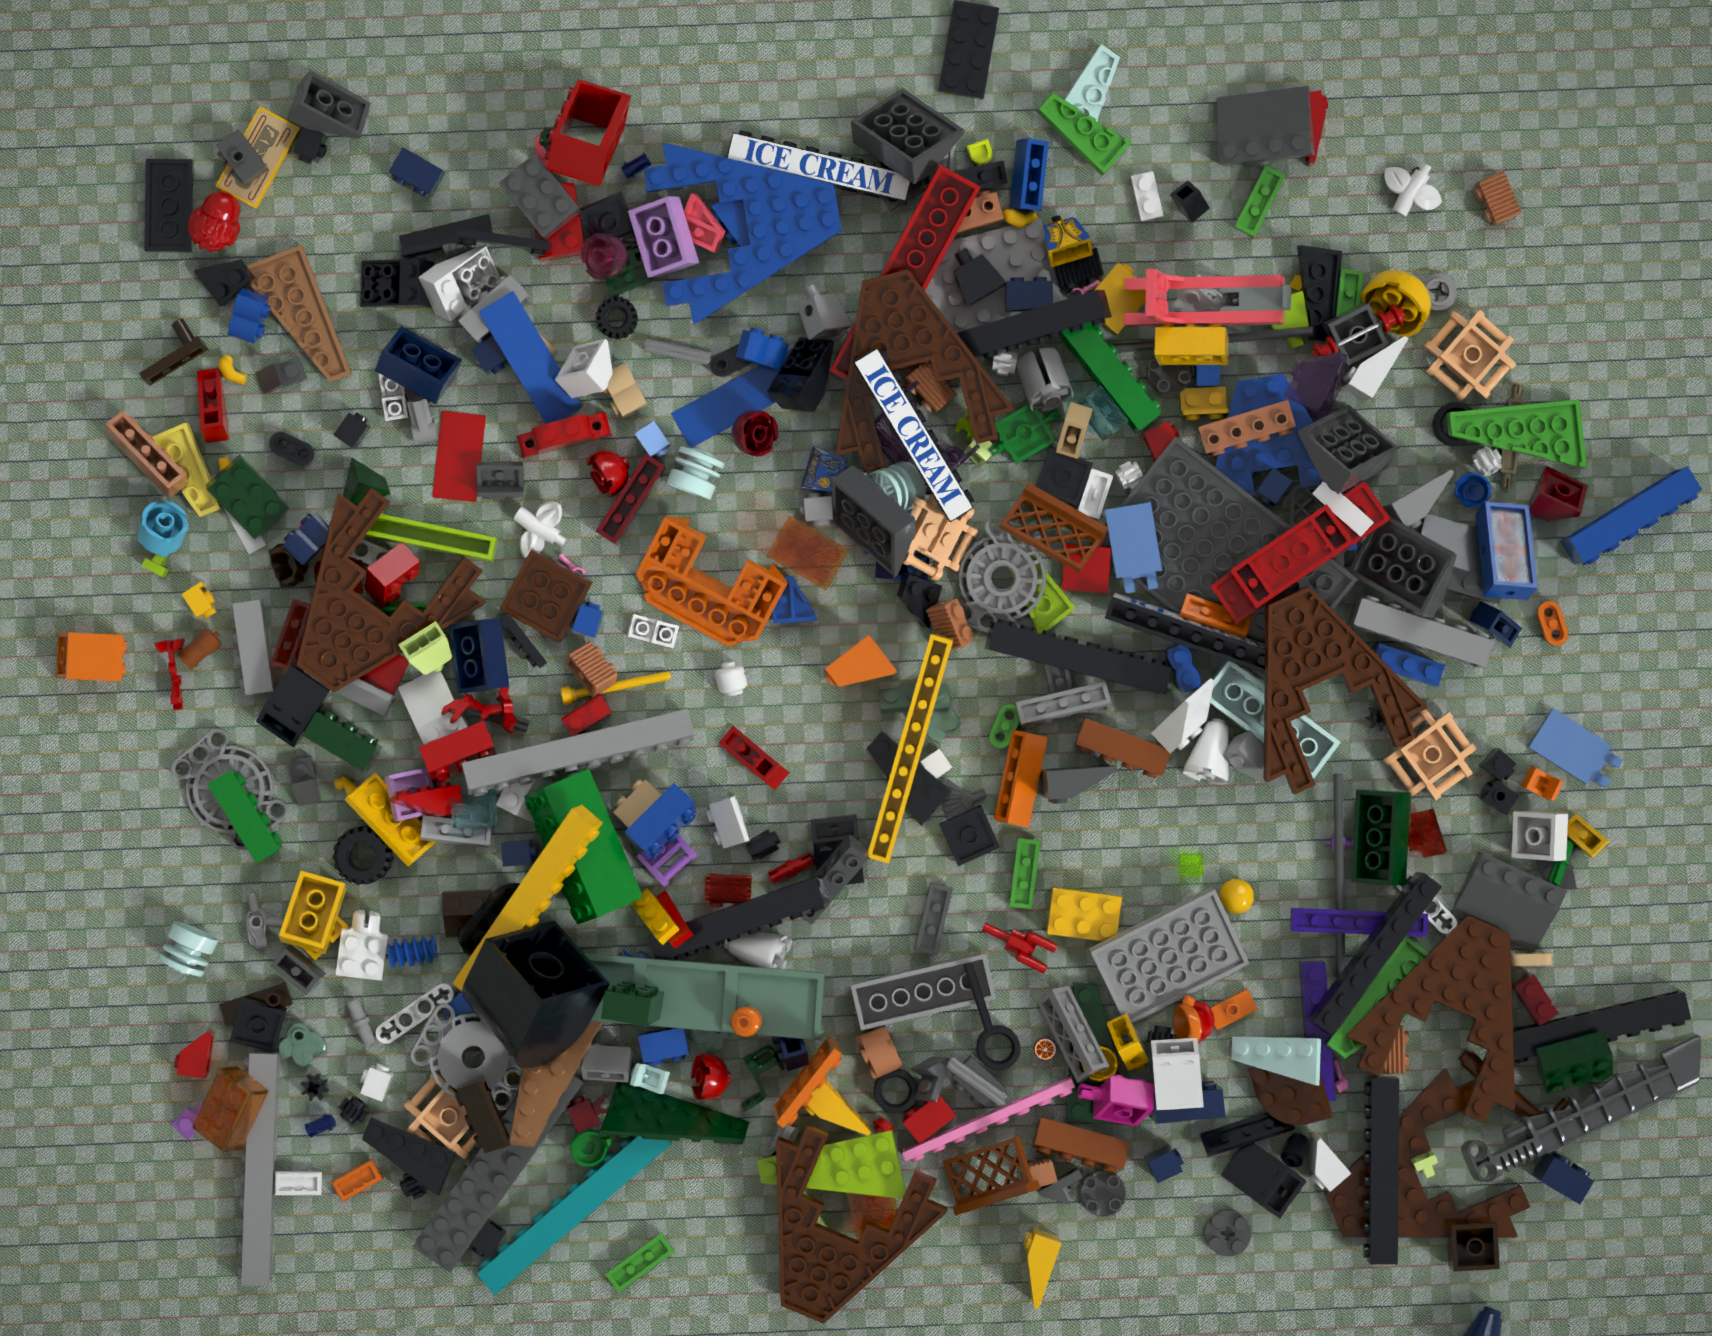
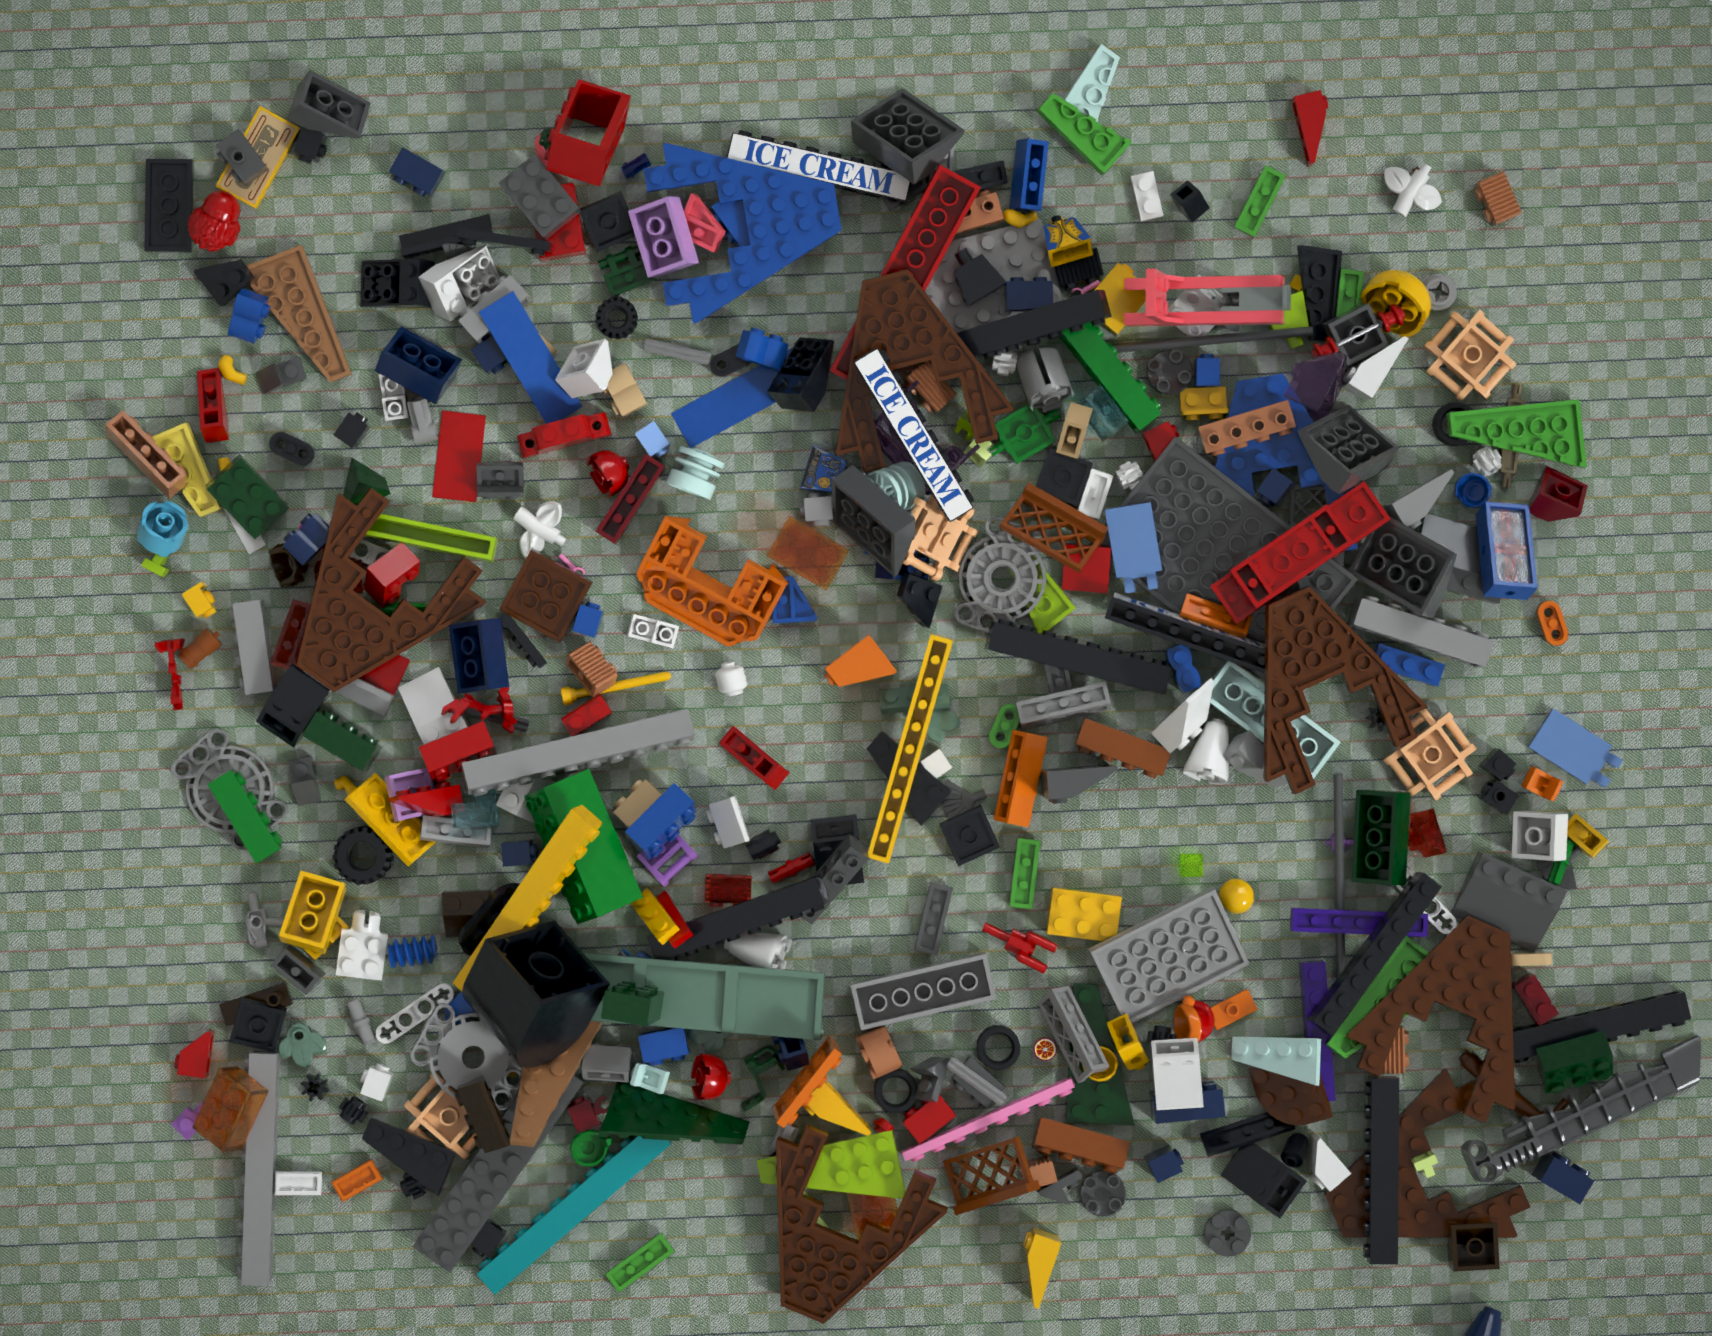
(90, 656): orange slope -> none
(188, 949): light aqua wheel -> none
(191, 349): dark brown piece -> none
(320, 1125): clear blue pin -> none
(427, 649): yellowish green torso -> none
(604, 255): clear pink cylinder -> none
(746, 1021): orange head -> none
(755, 432): dark red cylinder -> none
(822, 315): light grey torso -> none
(950, 622): nougat brick -> none
(968, 49): black plate -> none
(978, 996): black bar -> none
(980, 152): neon yellow tile -> none
(1120, 1099): dark pink brick -> none
(1191, 345): yellow brick -> none
(1265, 126): dark grey slope -> none
(1341, 1084): bright pink hand -> none
(1343, 509): white sticker -> none
(1495, 623): dark blue slope -> none
(1628, 517): blue brick -> none

